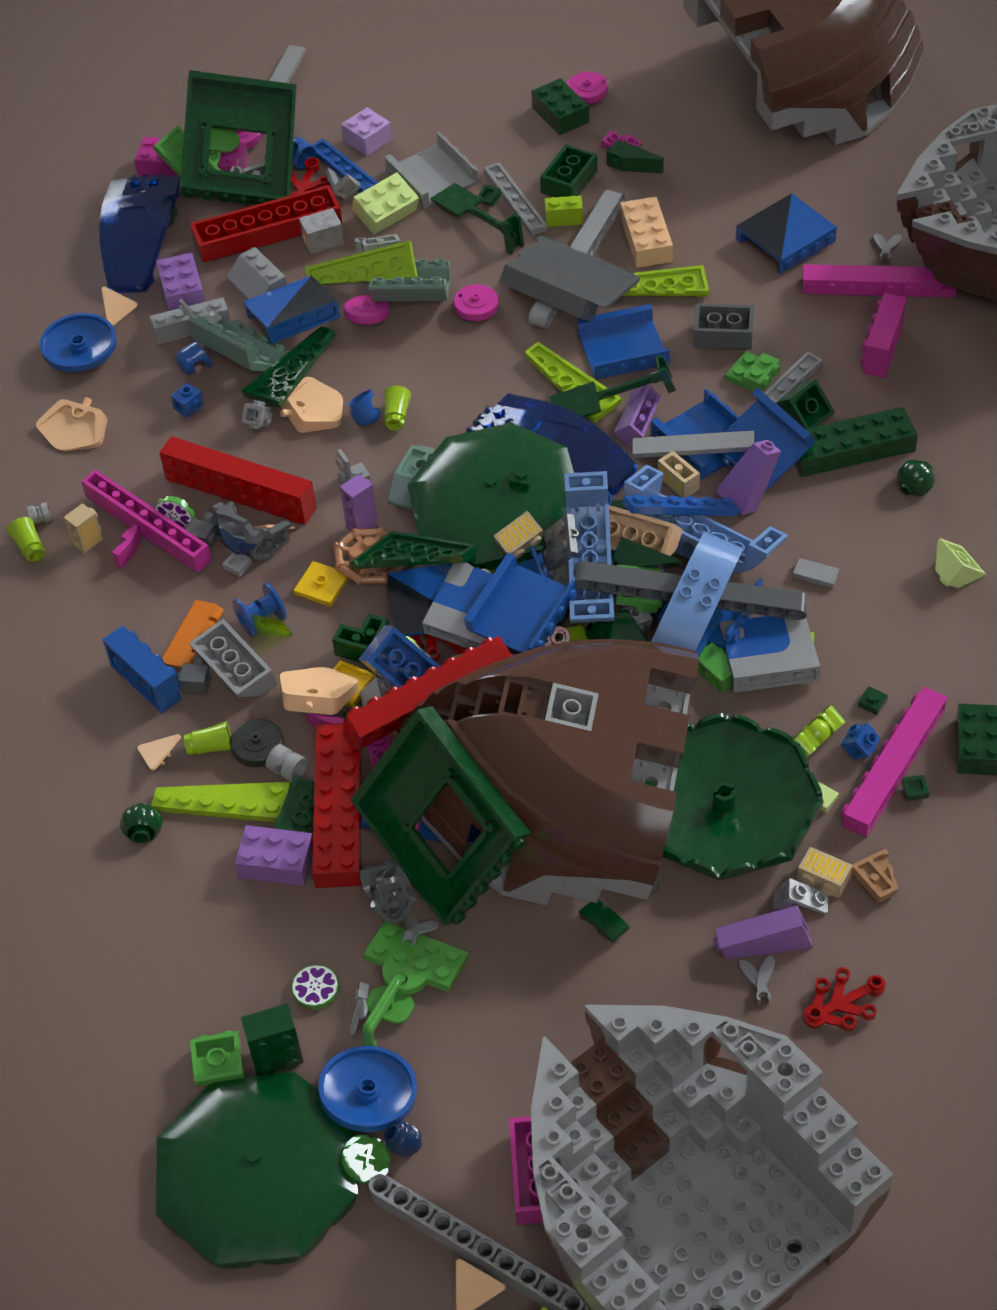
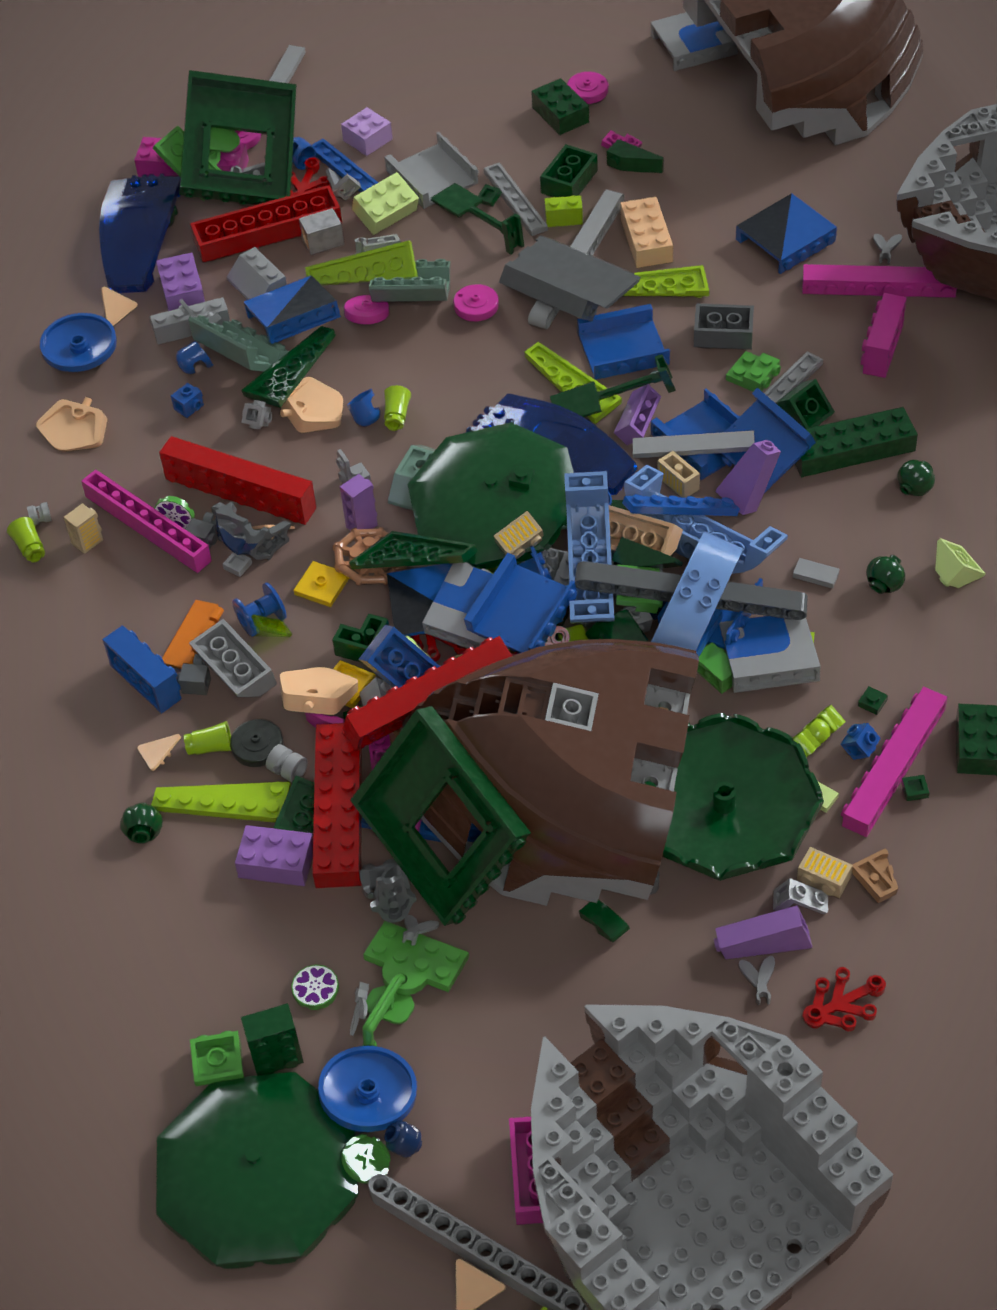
(131, 540): dark pink slope -> none
(561, 542): dark grey plate -> none
(692, 44): none -> light grey panel
(885, 574): none -> dark green plant

